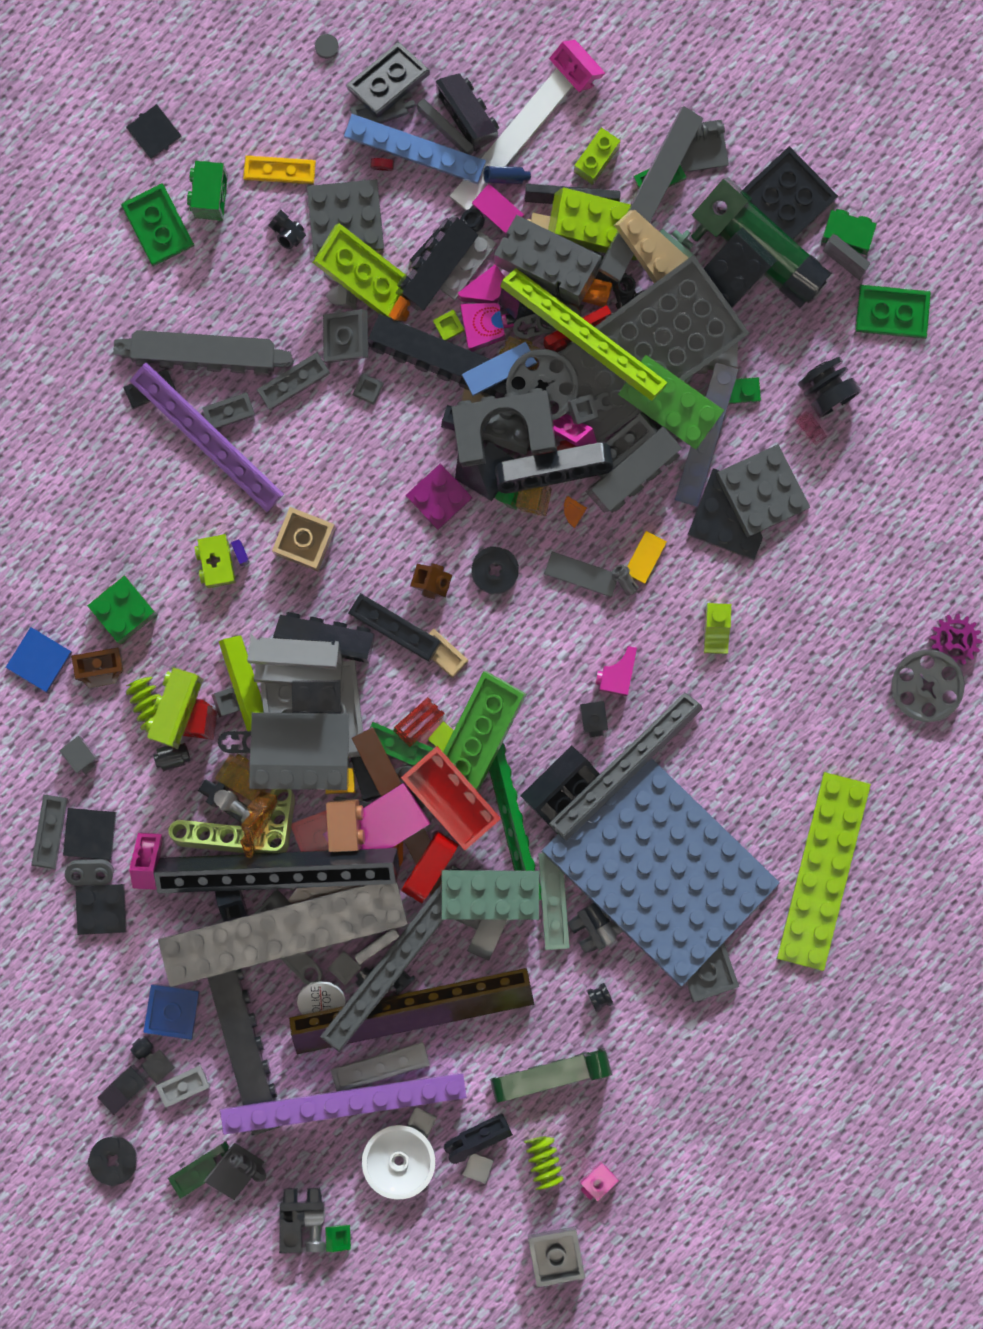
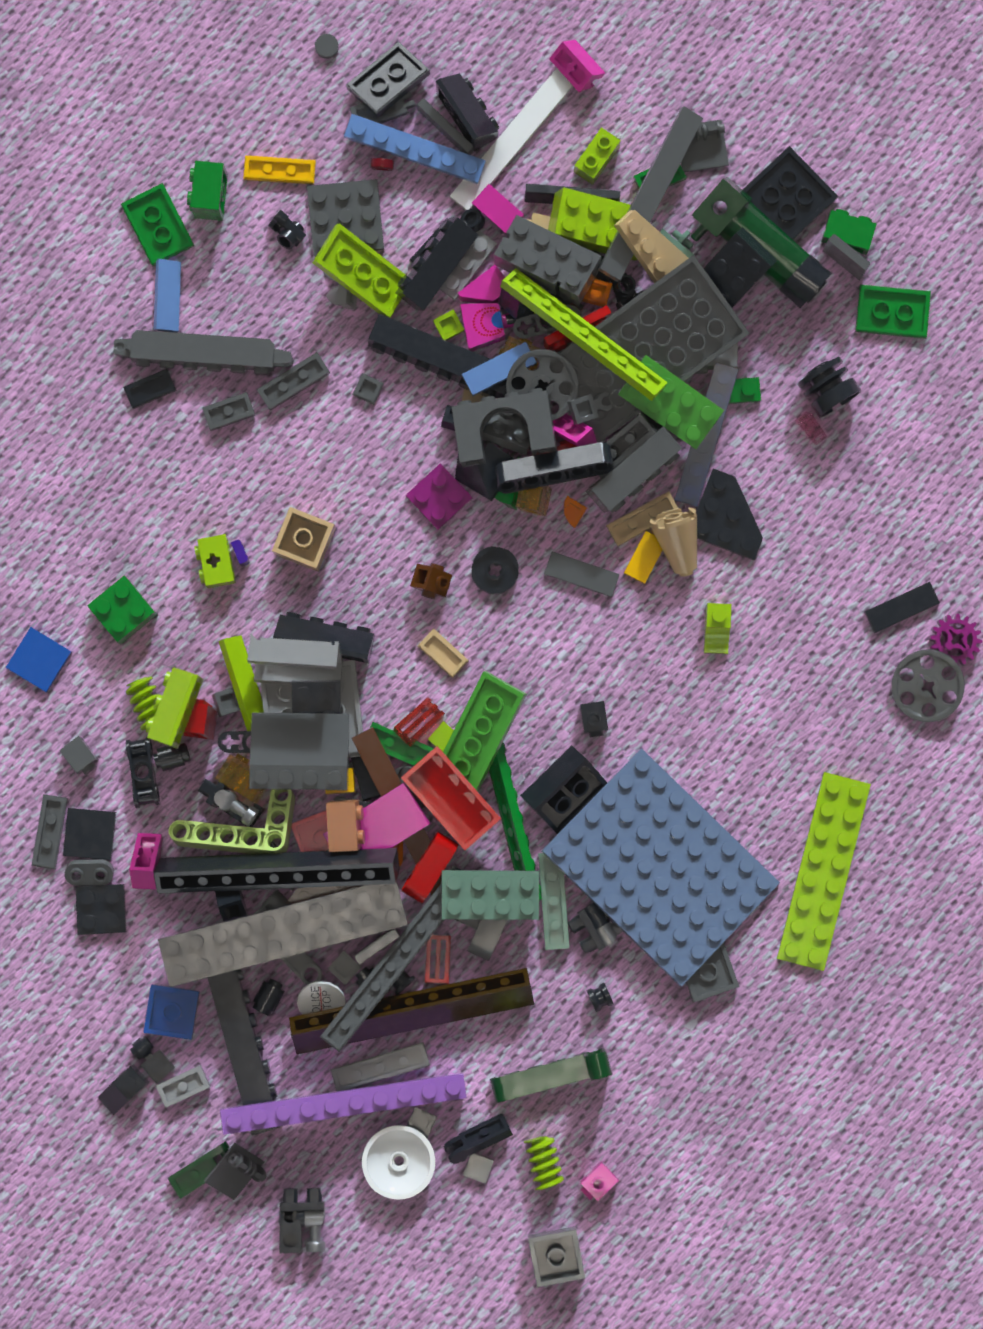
(98, 667): reddish brown slope -> none
(114, 1146): black plate -> none
(147, 785): none -> black piece
(153, 131): black piece -> none
(167, 295): none -> medium blue tile
(206, 437): medium lavender tile -> none
(253, 827): clear orange slope -> none
(268, 996): none -> black brick
(338, 1238): green plate -> none
(345, 336): dark grey plate -> none
(395, 627): black tile -> none
(400, 310): orange tile -> none
(436, 980): none -> tile
(505, 175): dark blue cylinder -> none
(617, 677): dark pink arch -> none
(622, 575): dark grey pin -> none
(625, 766): dark grey tile -> none
(639, 519): none -> tan tile
(678, 538): none -> tan cone
(762, 490): dark grey plate -> none
(902, 607): none -> black tile

